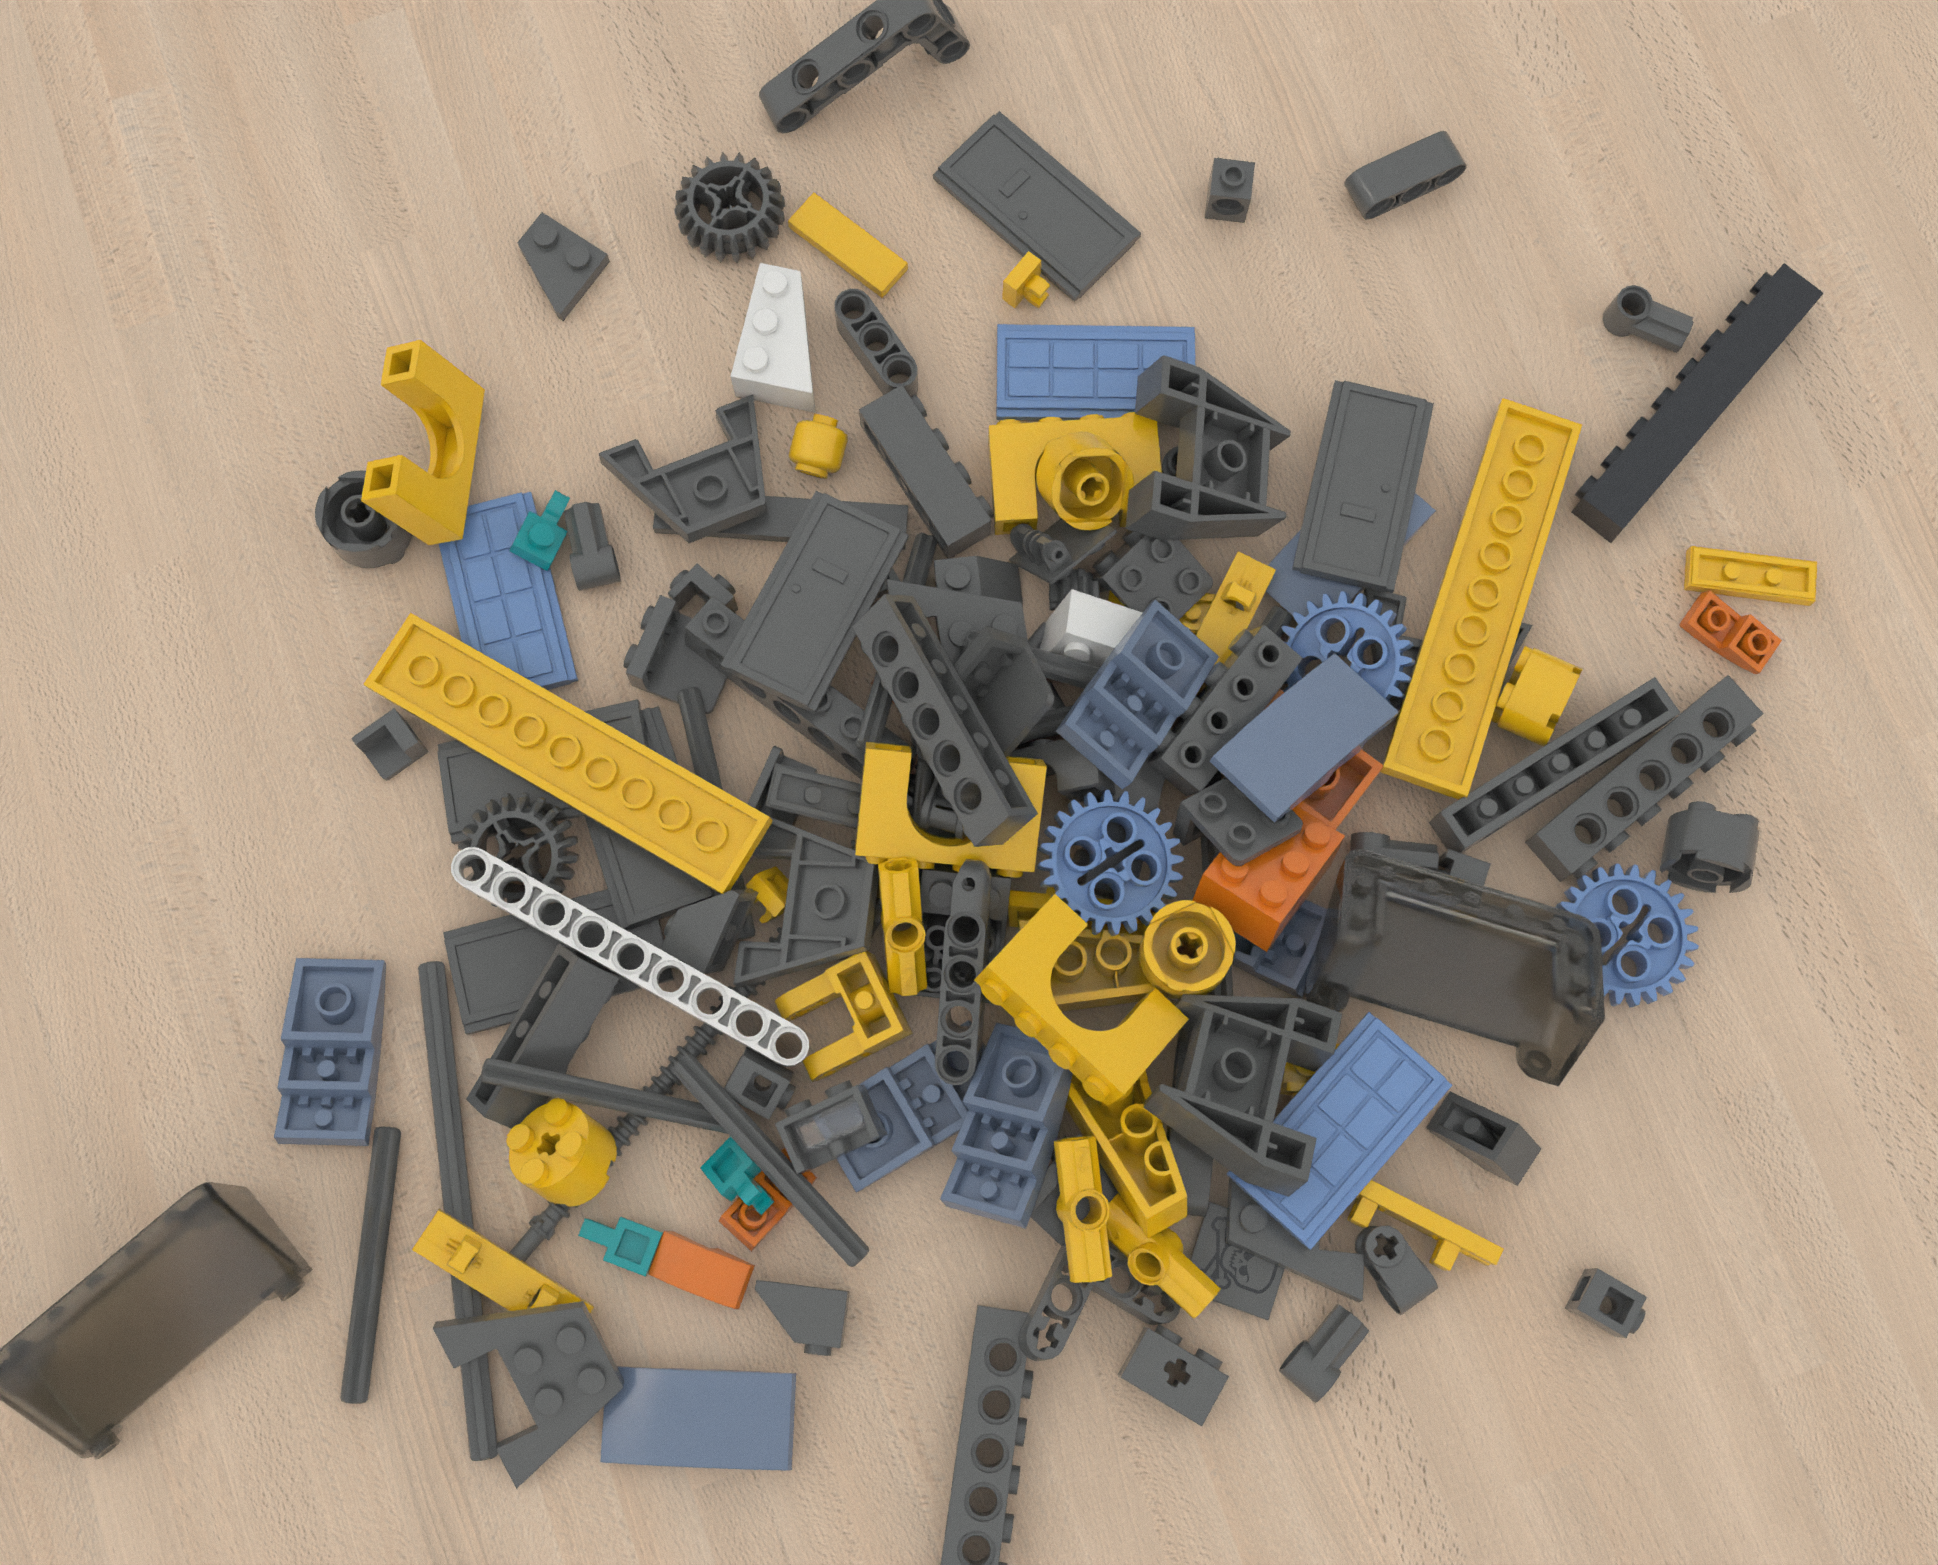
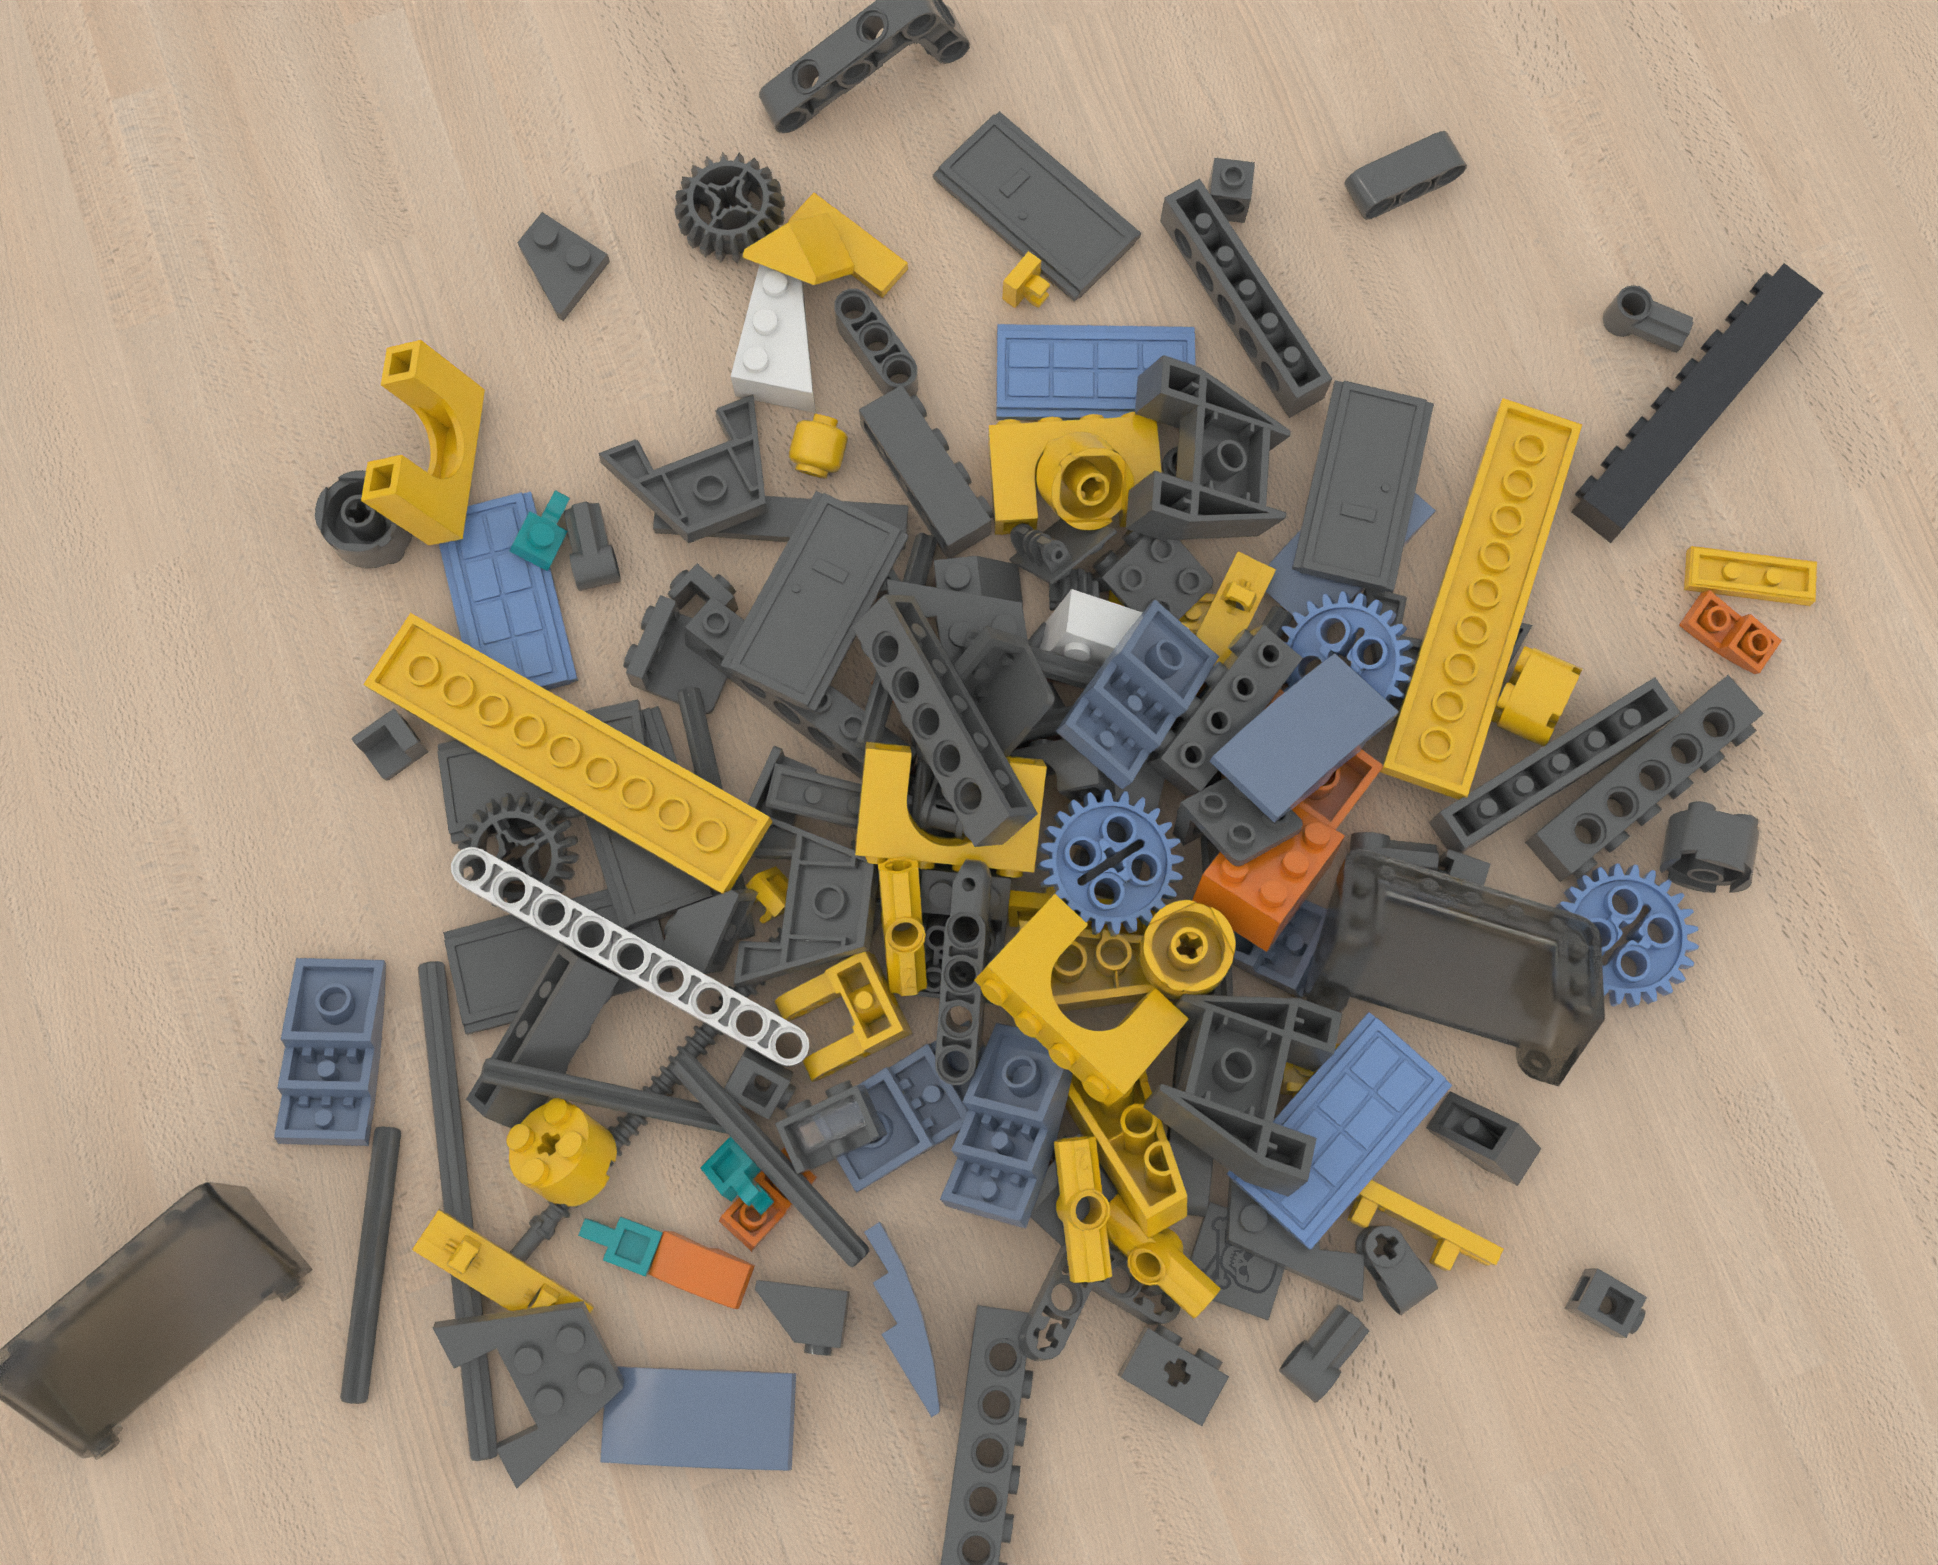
(805, 250): none -> yellow slope
(909, 1337): none -> sand blue slope
(1245, 298): none -> dark grey brick

